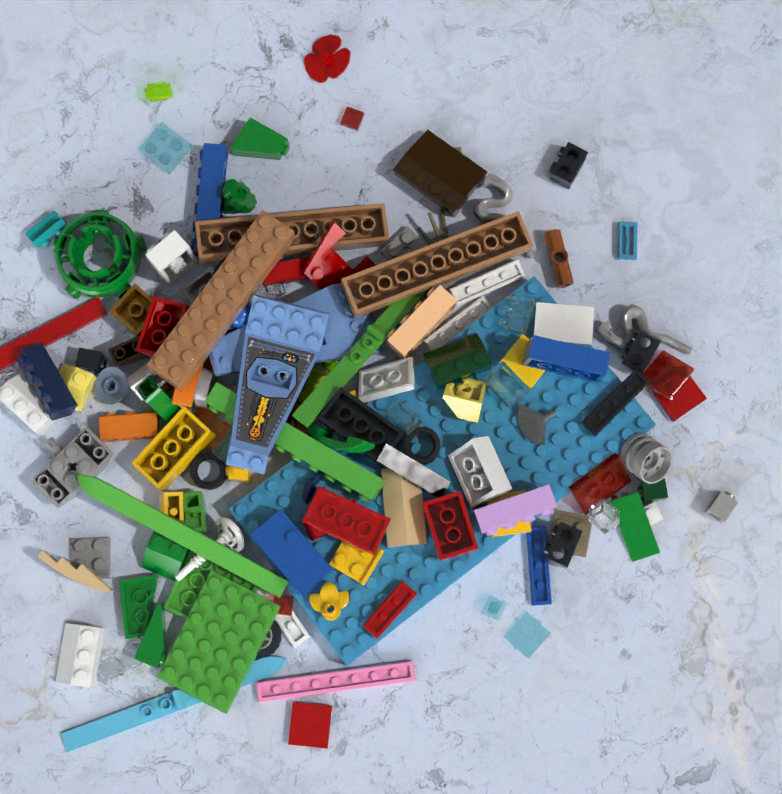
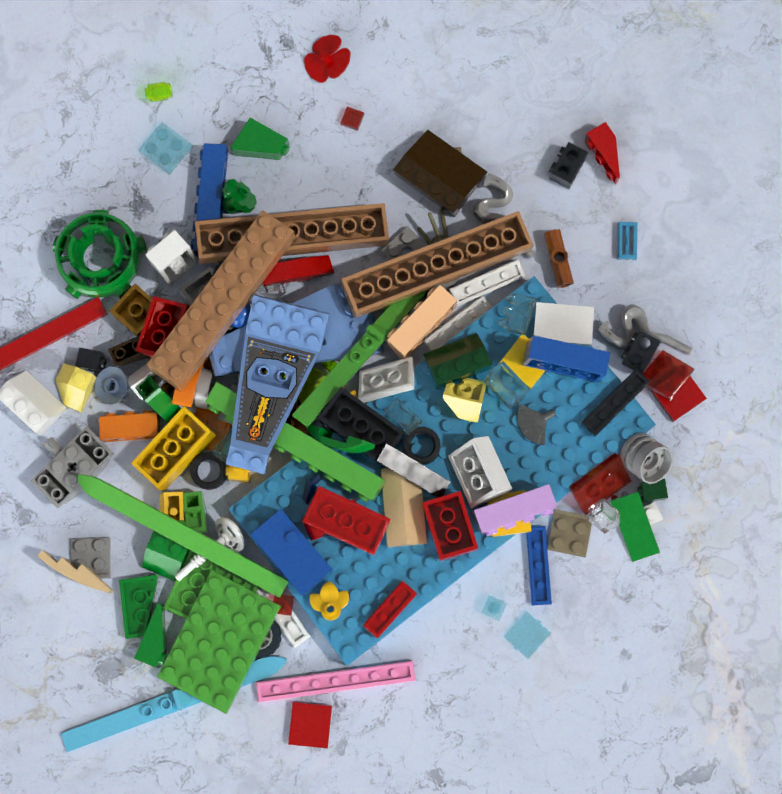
(45, 229): teal bracket -> none
(46, 381): dark blue brick -> none
(80, 655): white slope -> none
(326, 265): red wing -> none
(355, 562): yellow piece -> none
(567, 547): black brick -> none
(604, 145): none -> red slope
(722, 506): light grey brick -> none

